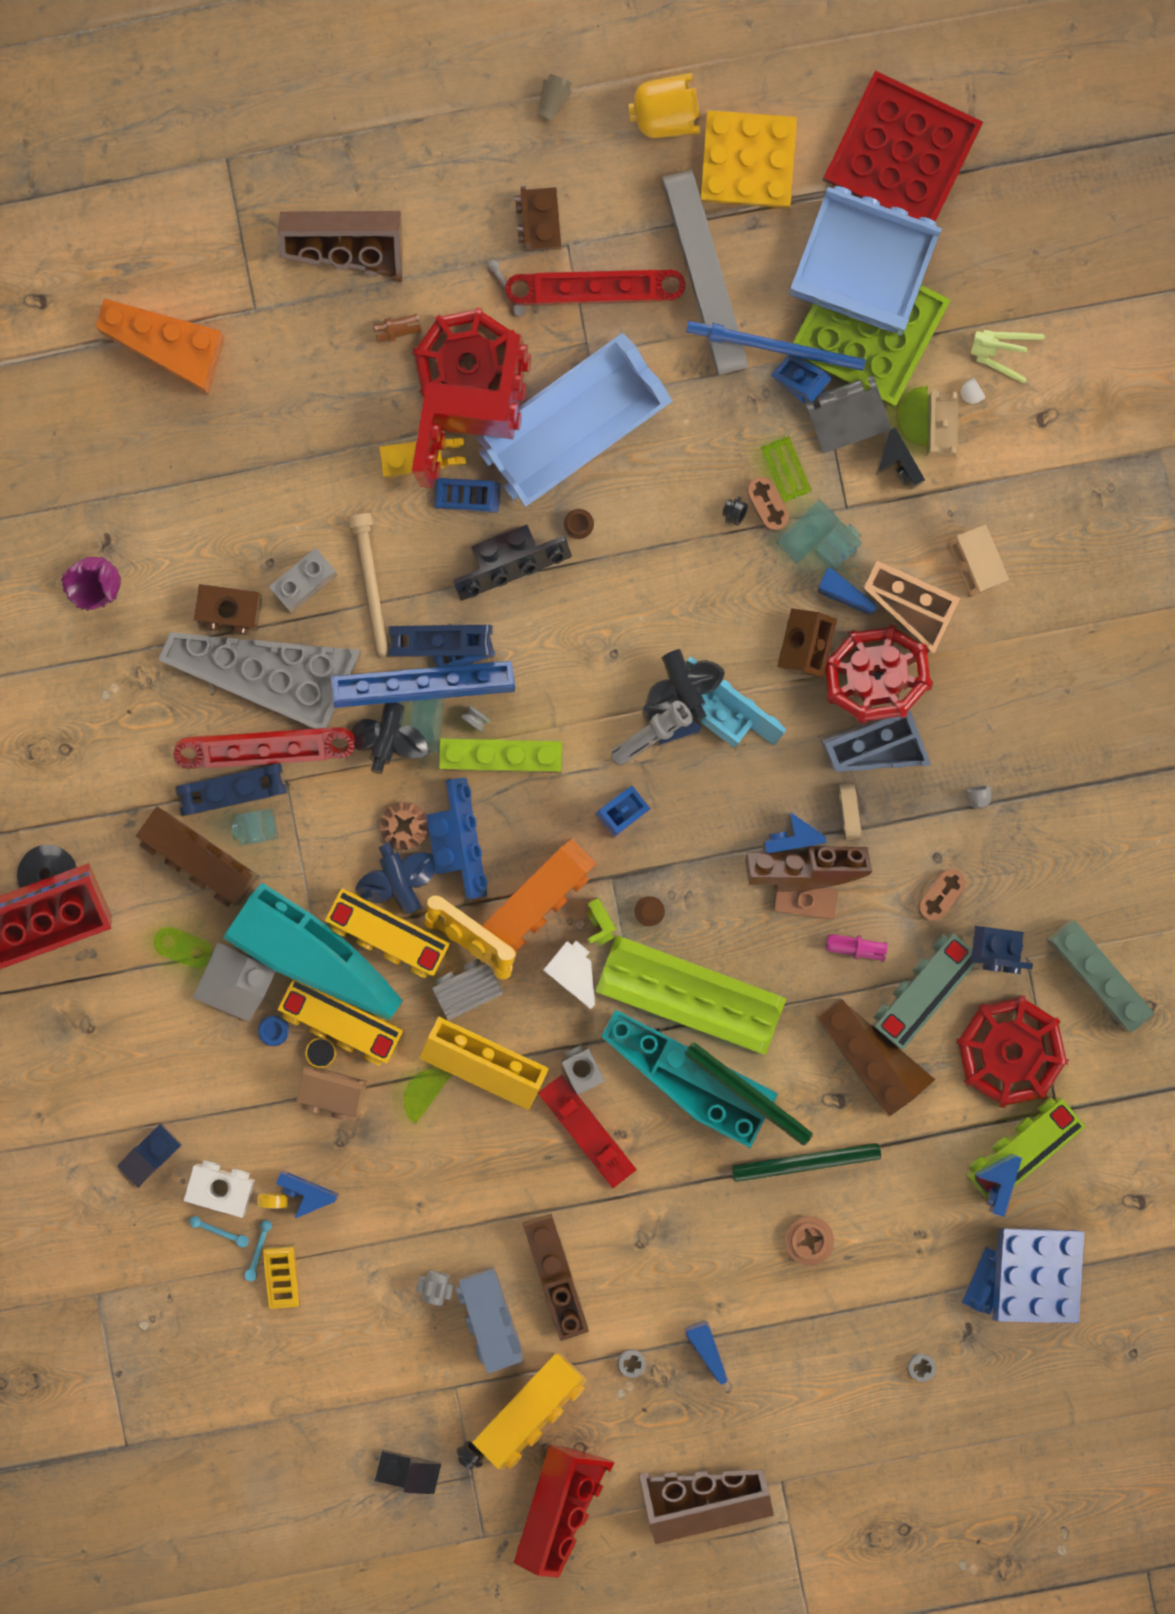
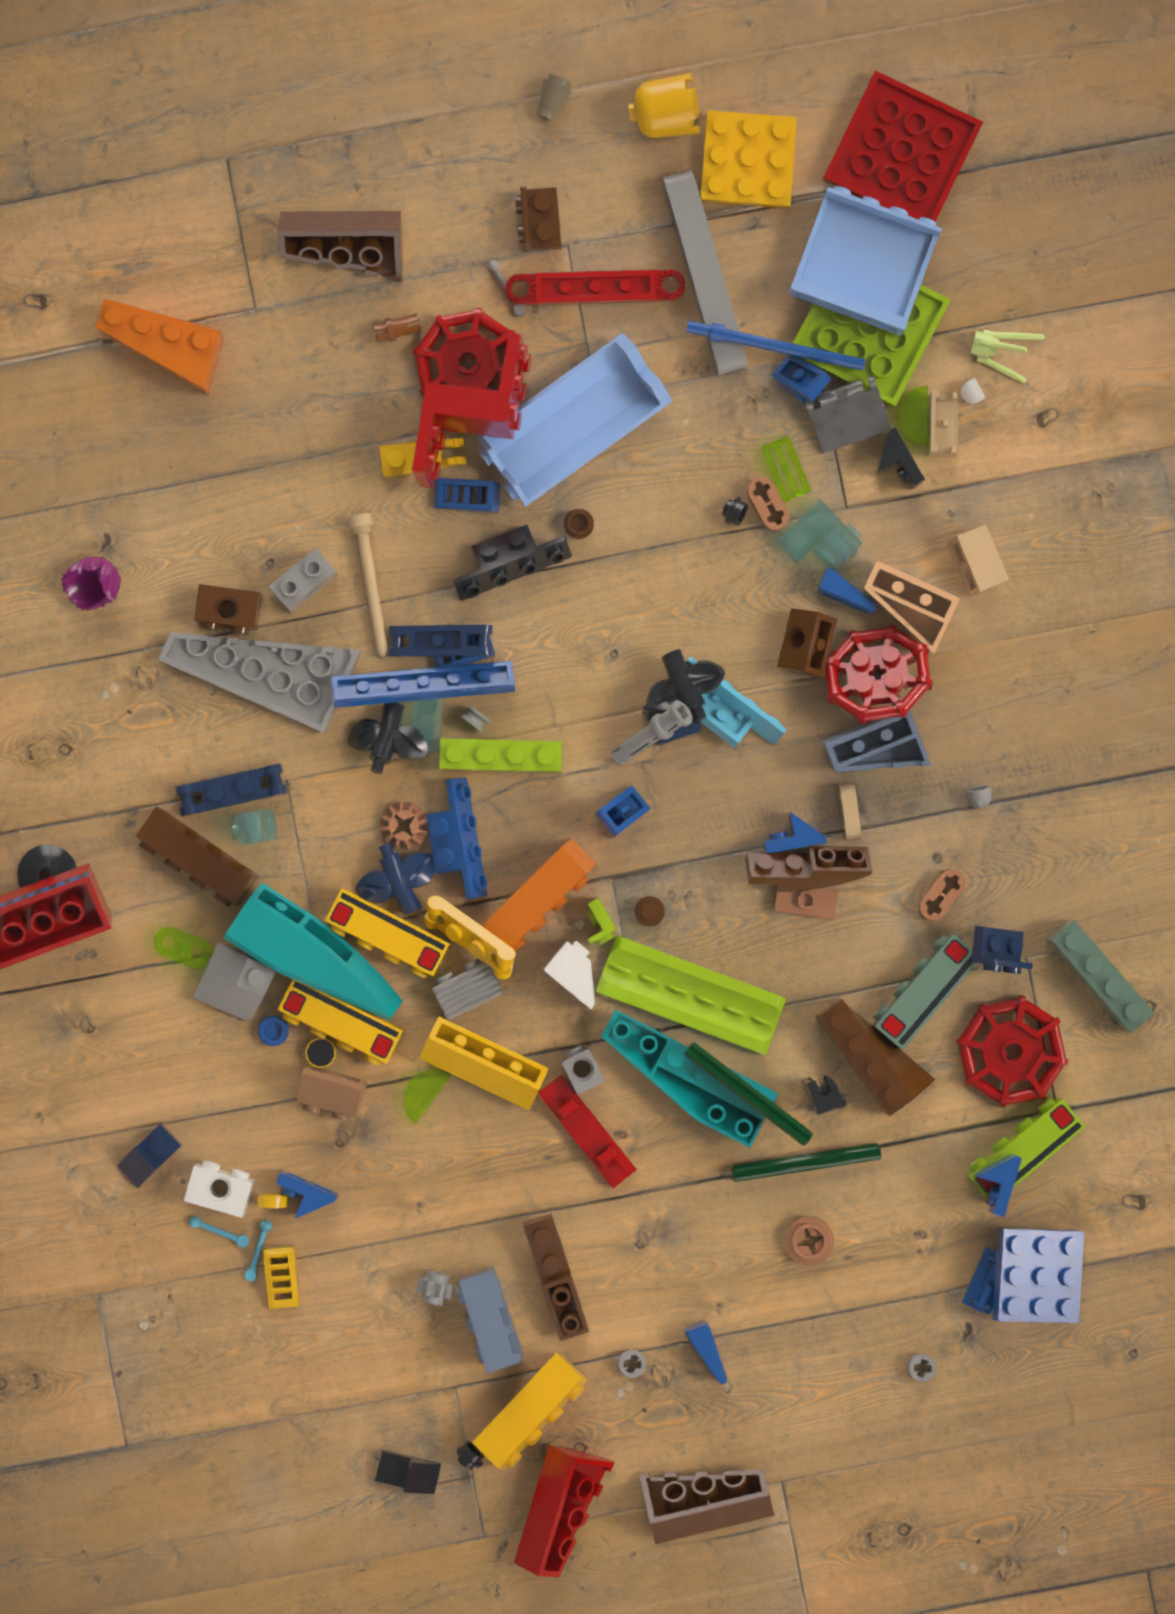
(264, 748): red plate -> none
(827, 1099): none -> black hinge
(857, 947): dark pink axle -> none

